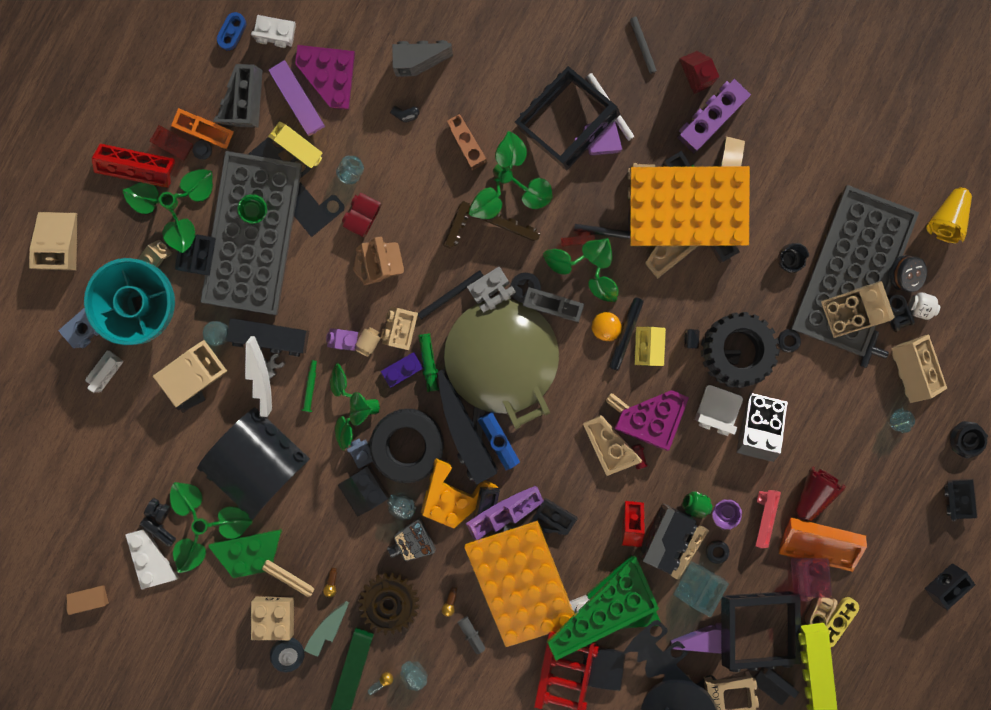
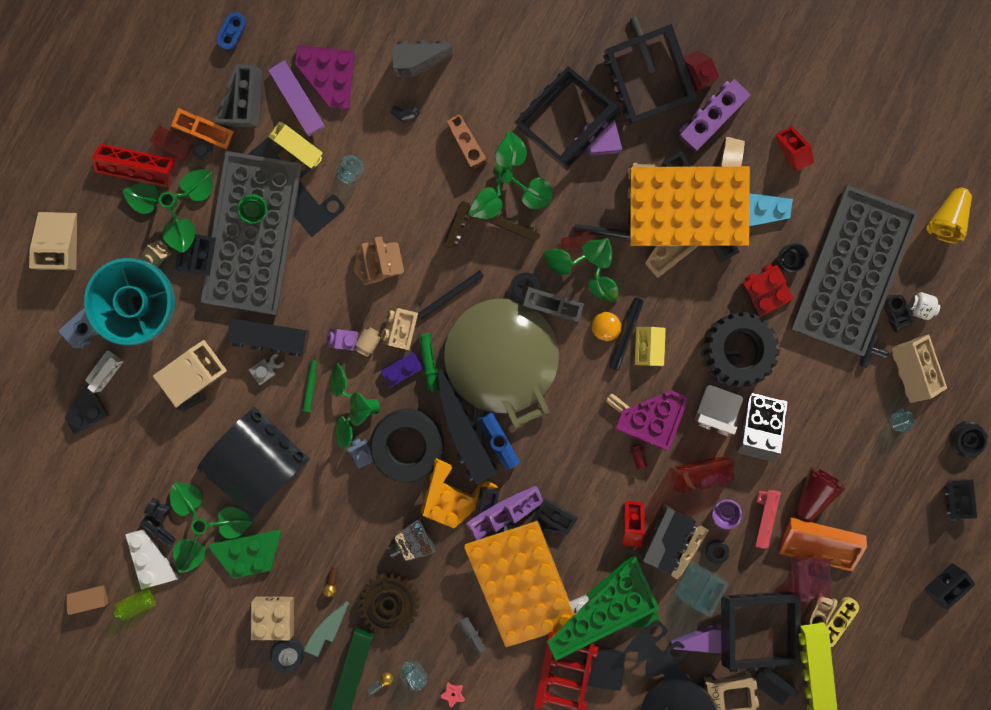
(85, 411): none -> black wing
(134, 604): none -> clear neon green hinge
(215, 333): clear light blue head -> none
(257, 371): white slope -> none
(274, 31): white bracket -> none
(288, 578): tan axle -> none
(361, 215): dark red brick -> none
(364, 490): black slope -> none
(401, 506): clear light blue head -> none
(448, 607): piece -> none
(453, 689): none -> coral plate
(489, 285): light grey plate -> none
(609, 446): tan wing -> none
(620, 122): white bar -> none
(679, 64): none -> black window
(691, 338): black slope -> none
(697, 505): green head -> none
(703, 474): none -> clear red slope
(767, 290): none -> red plate
(768, 209): none -> medium azure wing
(795, 148): none -> red slope
(797, 340): black piece -> none
(858, 309): tan slope -> none
(908, 273): black head -> none

